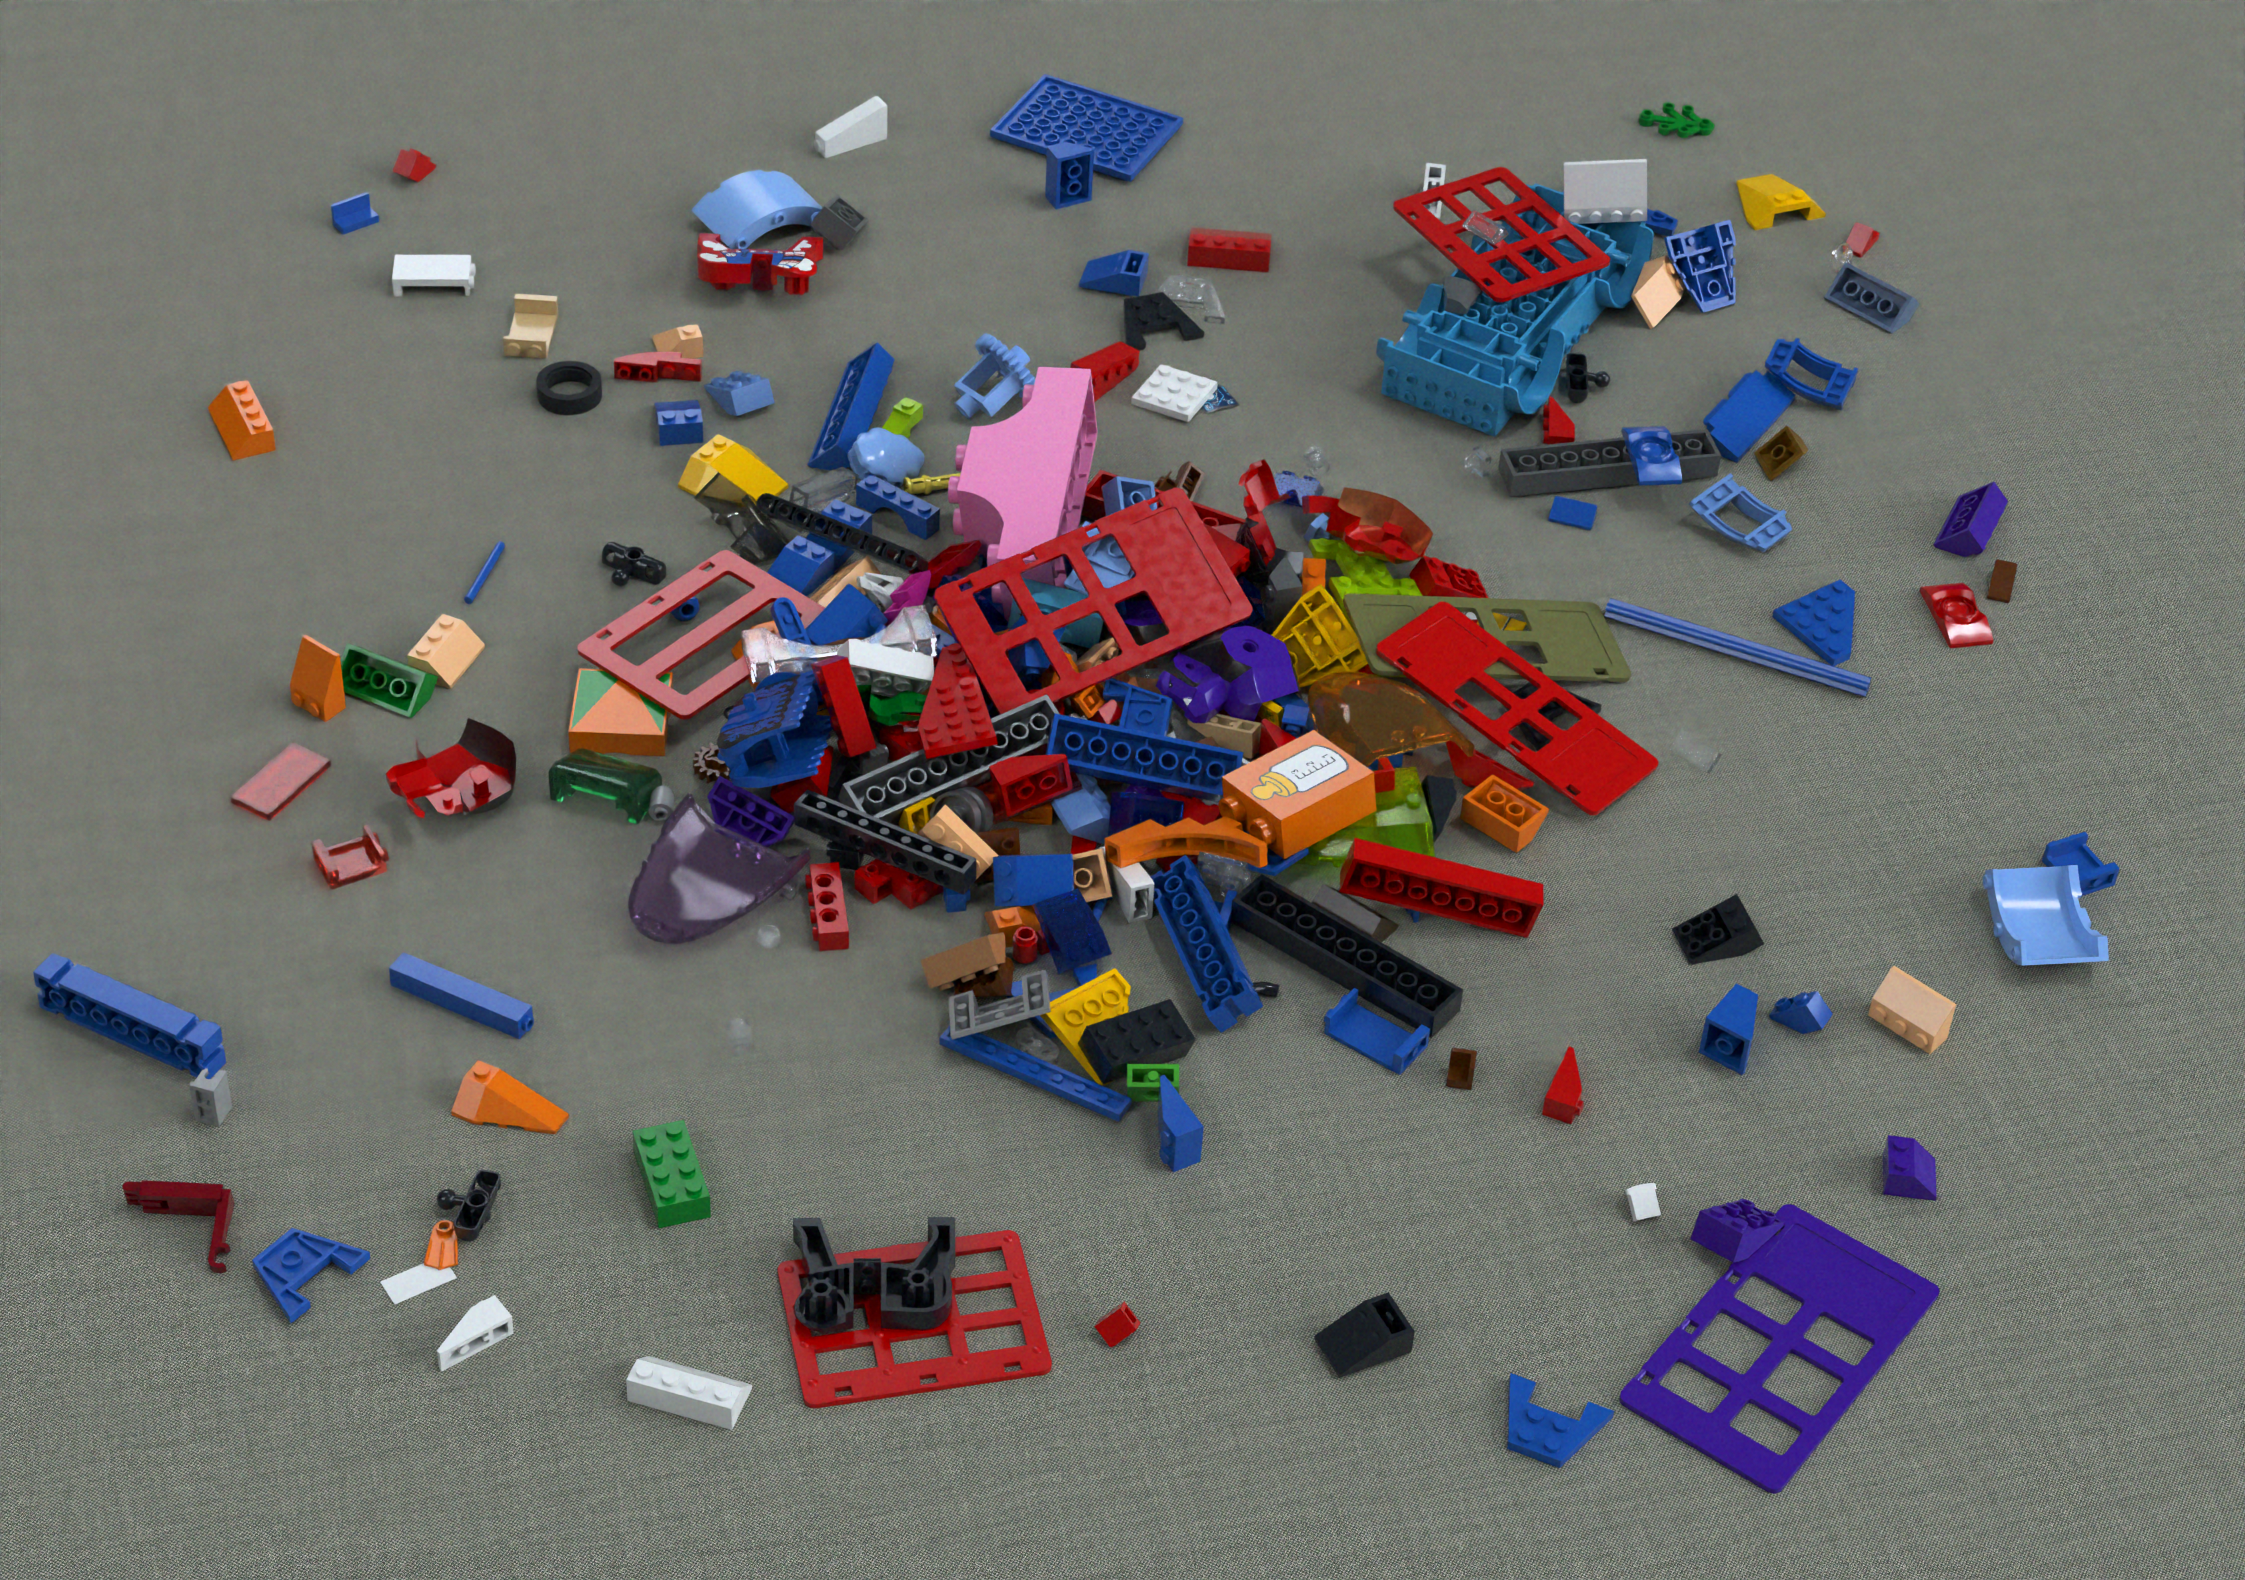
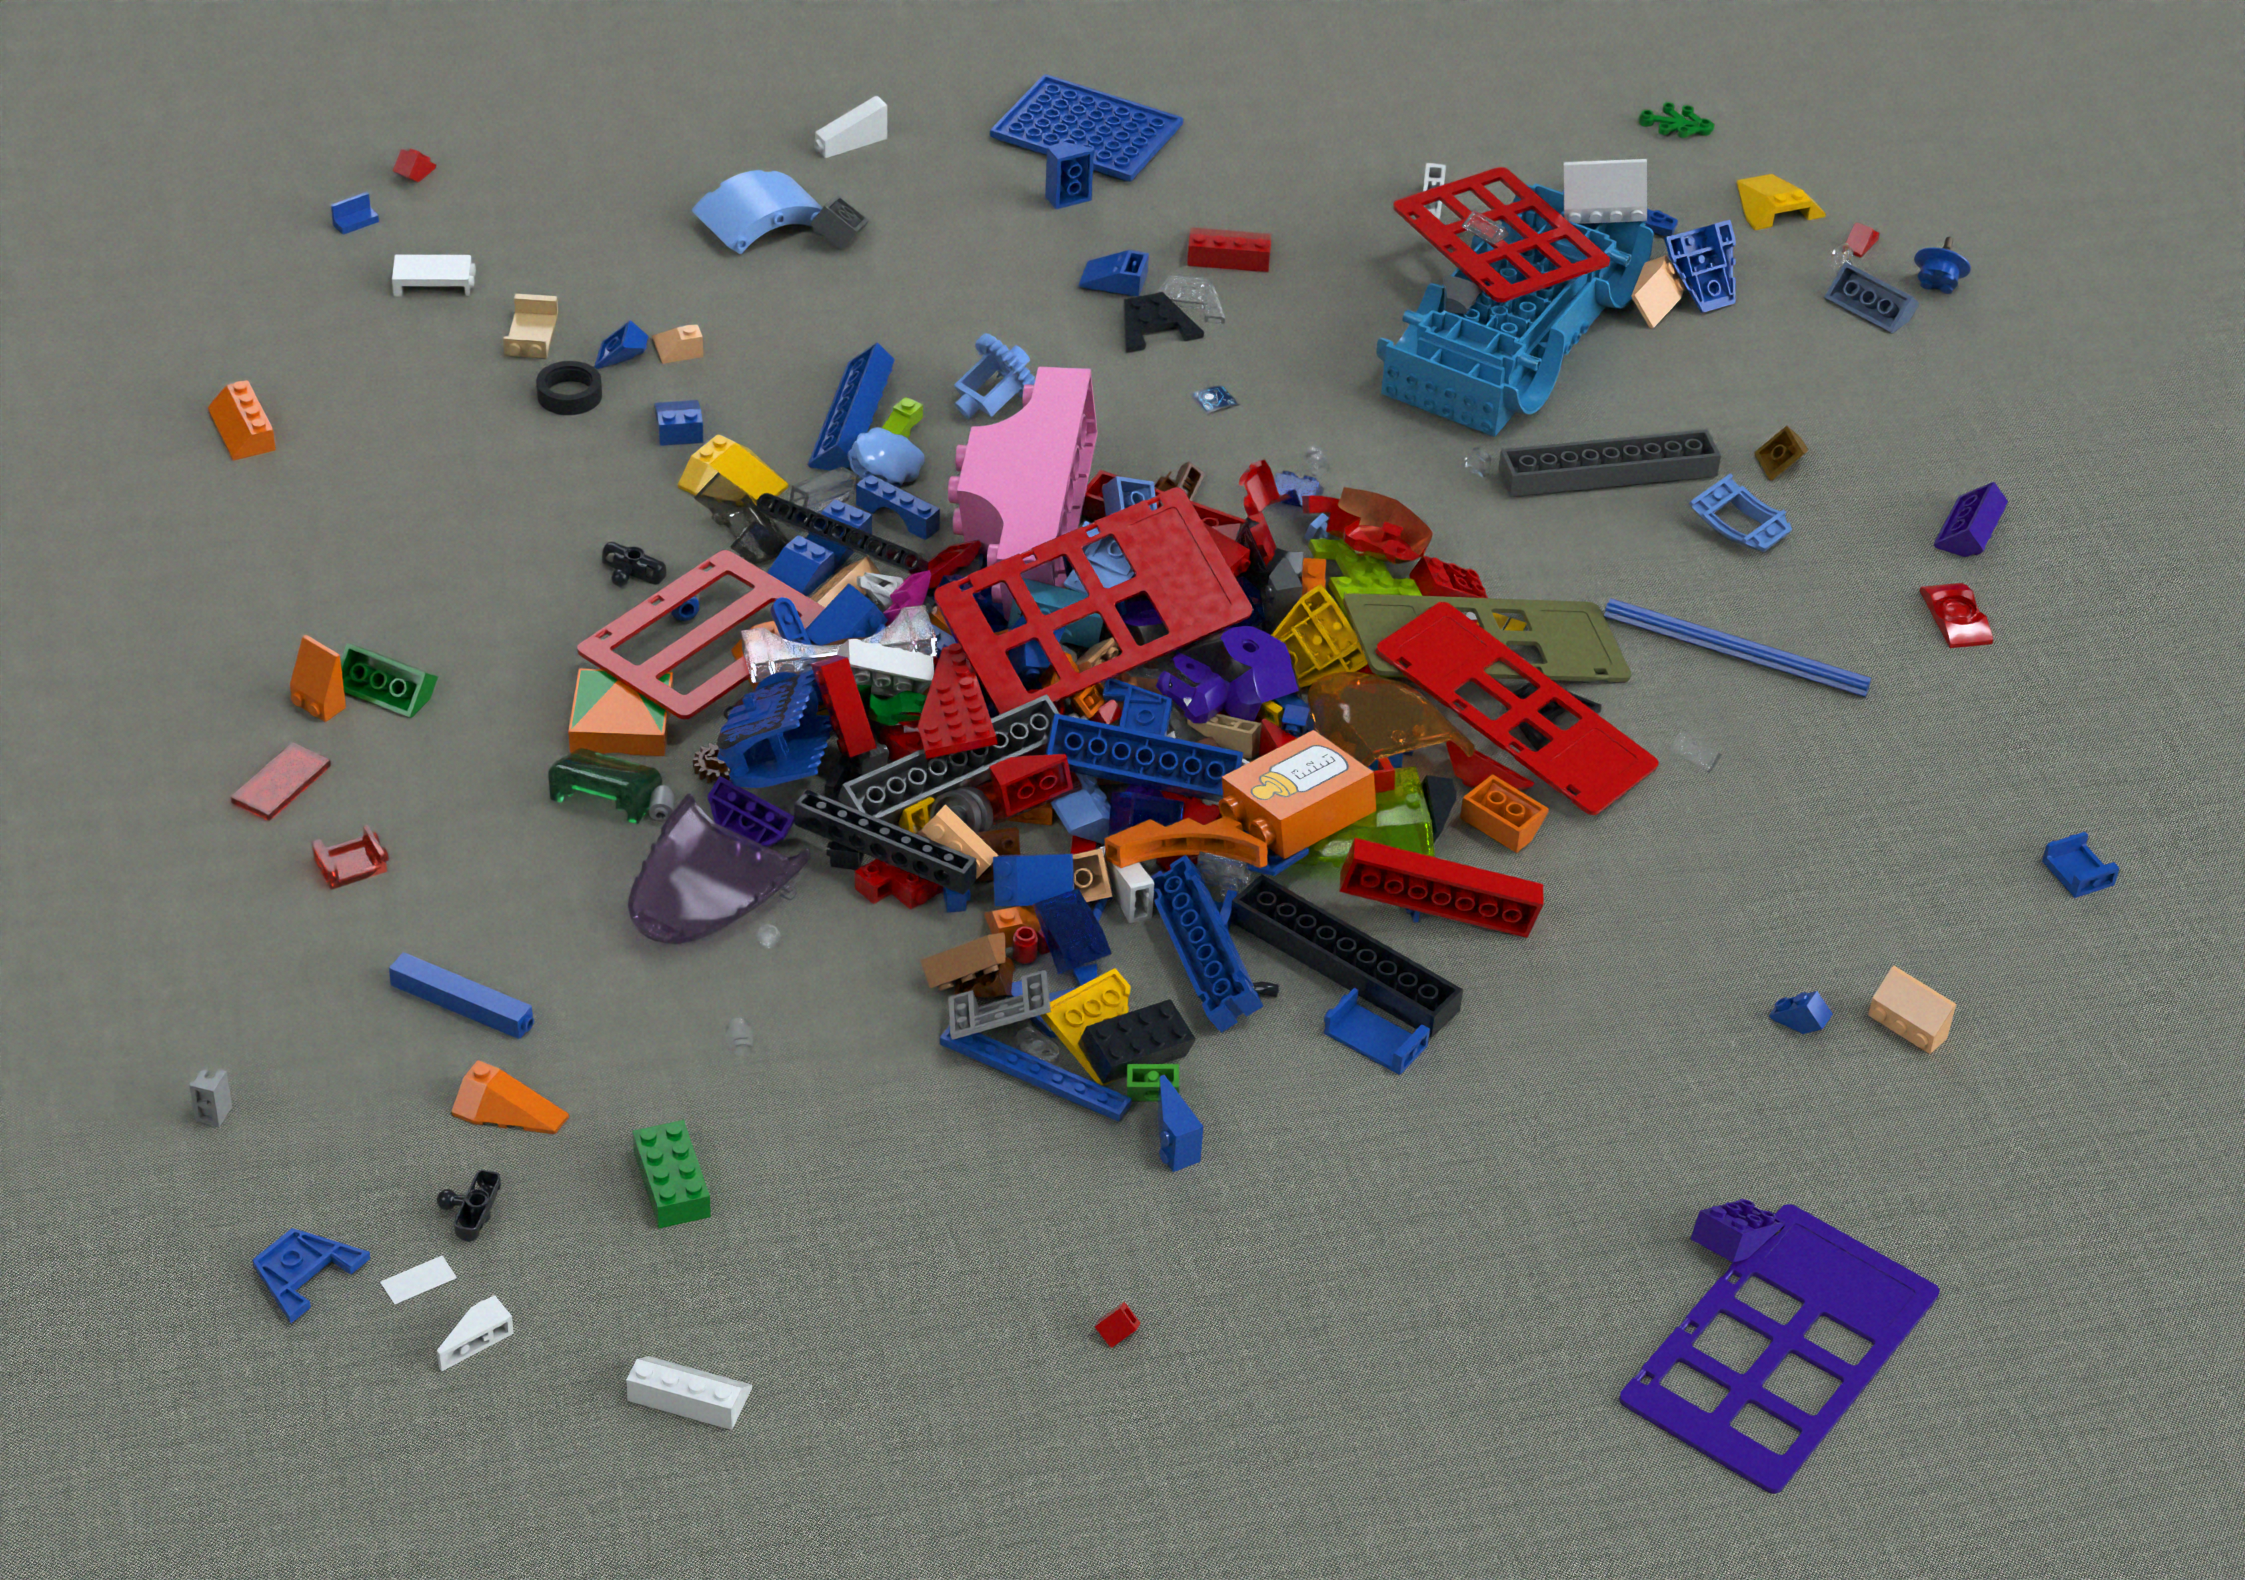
(129, 1016): blue brick -> none
(188, 1199): dark red hinge -> none
(442, 1246): orange piece -> none
(446, 650): light nougat slope -> none
(463, 778): red piece -> none
(483, 574): blue bar -> none
(621, 345): none -> blue slope
(655, 365): red slope -> none
(730, 267): red animal -> none
(741, 392): medium blue slope -> none
(789, 792): red slope -> none
(828, 906): red brick -> none
(910, 1295): black animal -> none
(926, 484): light yellow pin -> none
(950, 1372): red door -> none
(1109, 366): red wedge -> none
(1174, 393): white plate -> none
(1354, 913): slope -> none
(1366, 1336): black slope -> none
(1461, 1068): reddish brown panel -> none
(1545, 1433): blue wing -> none
(1556, 424): red slope -> none
(1564, 1095): red slope -> none
(1573, 513): blue slope -> none
(1578, 377): black piece -> none
(1643, 1201): white tile -> none
(1652, 455): blue slope -> none
(1718, 933): black slope -> none
(1730, 1029): blue slope -> none
(1747, 414): blue slope -> none
(1822, 621): blue plate -> none
(1839, 378): blue wedge -> none
(1908, 1169): dark purple slope -> none
(1941, 267): none -> blue piece
(2002, 581): reddish brown slope -> none
(2041, 916): light blue panel -> none

